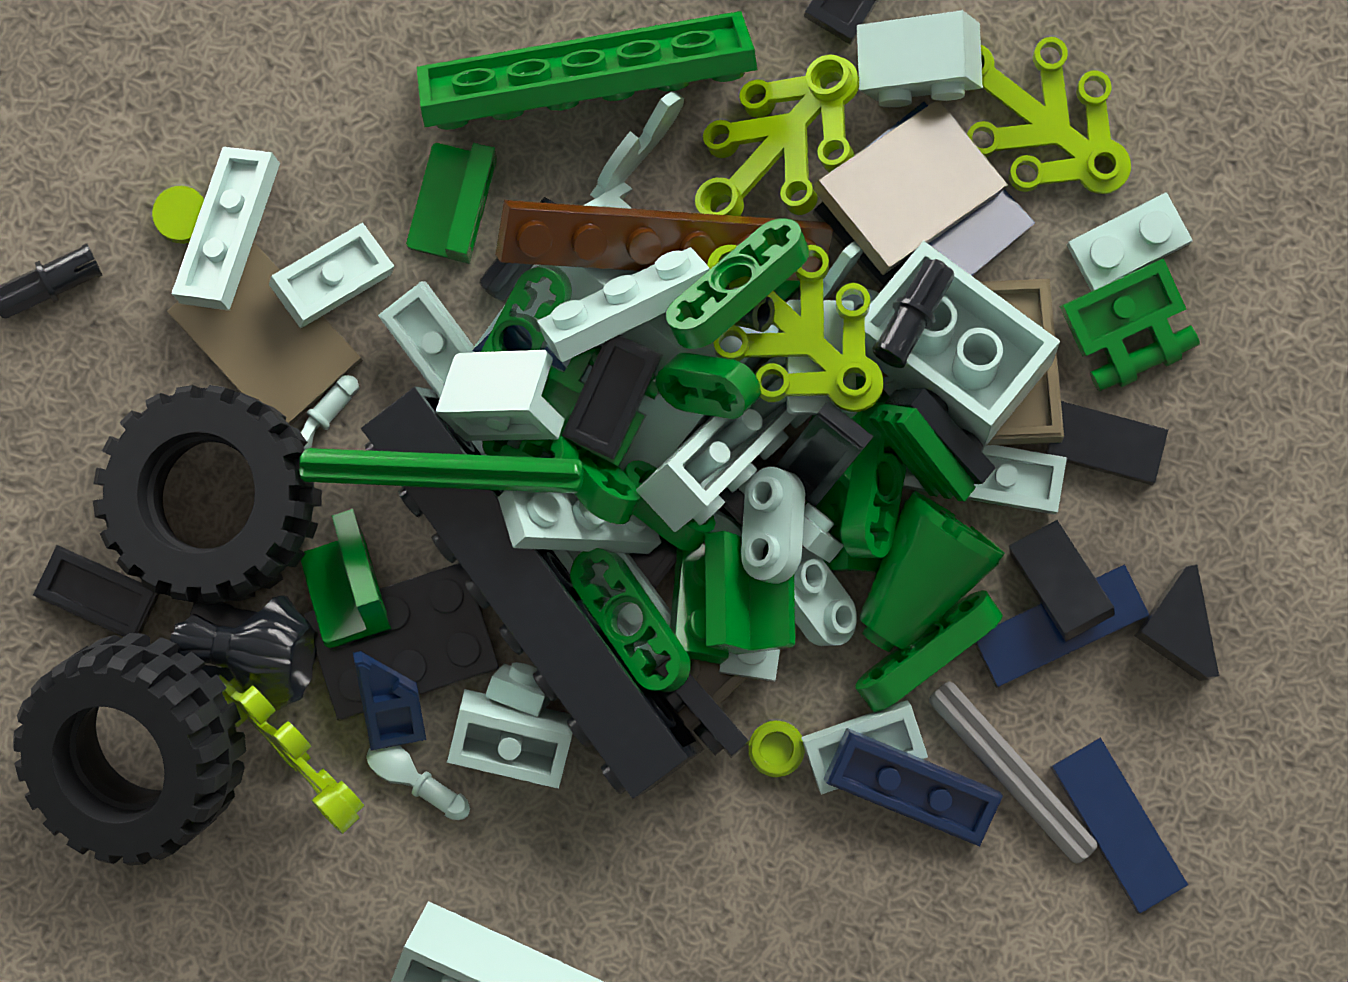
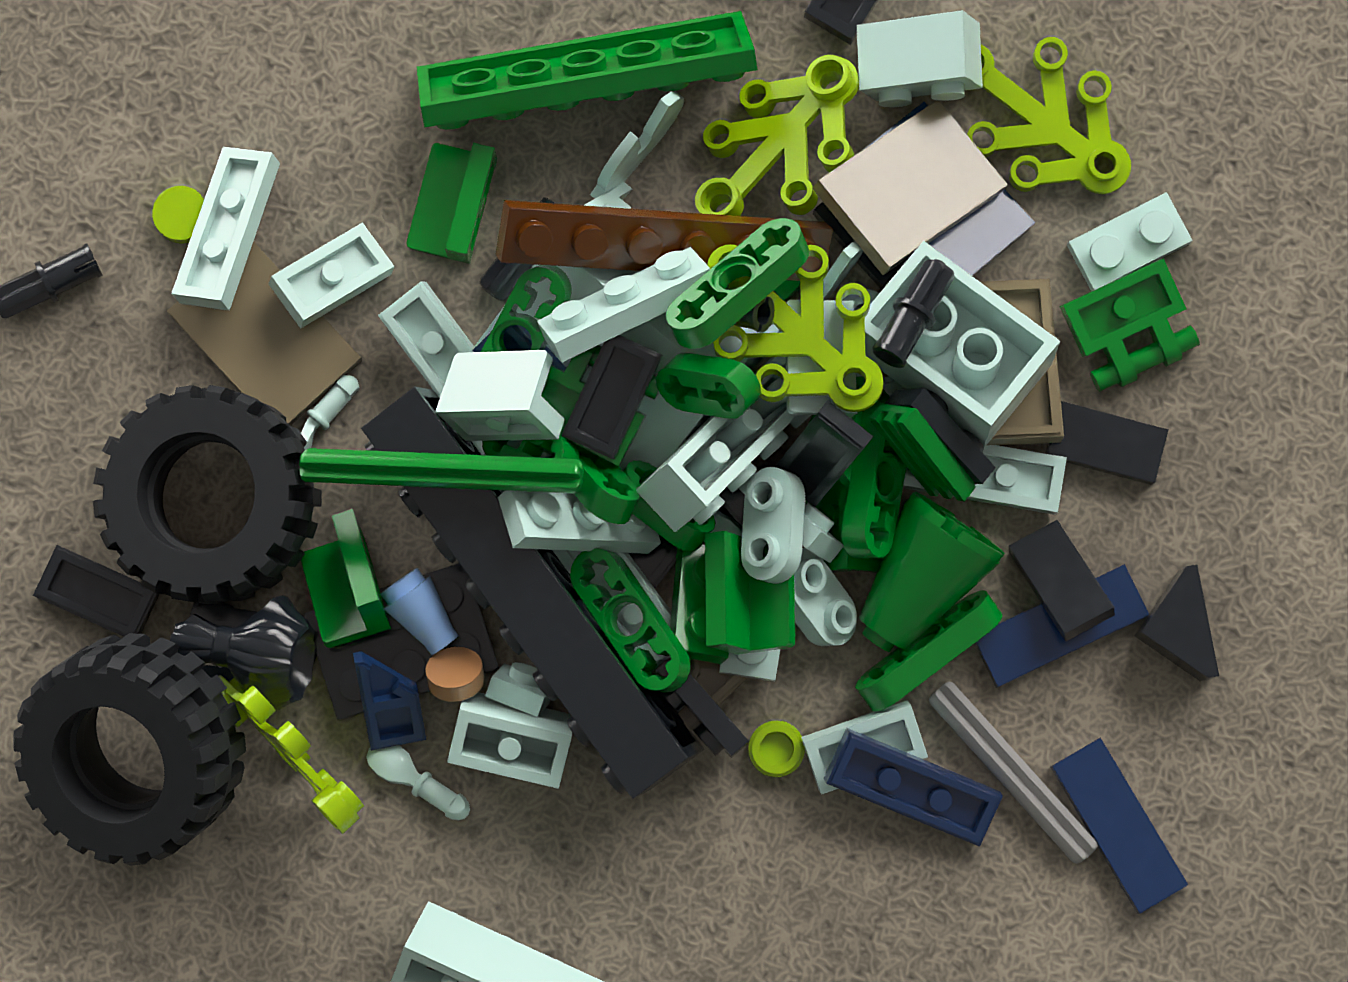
(420, 611): none -> light blue cone
(455, 674): none -> medium nougat tile

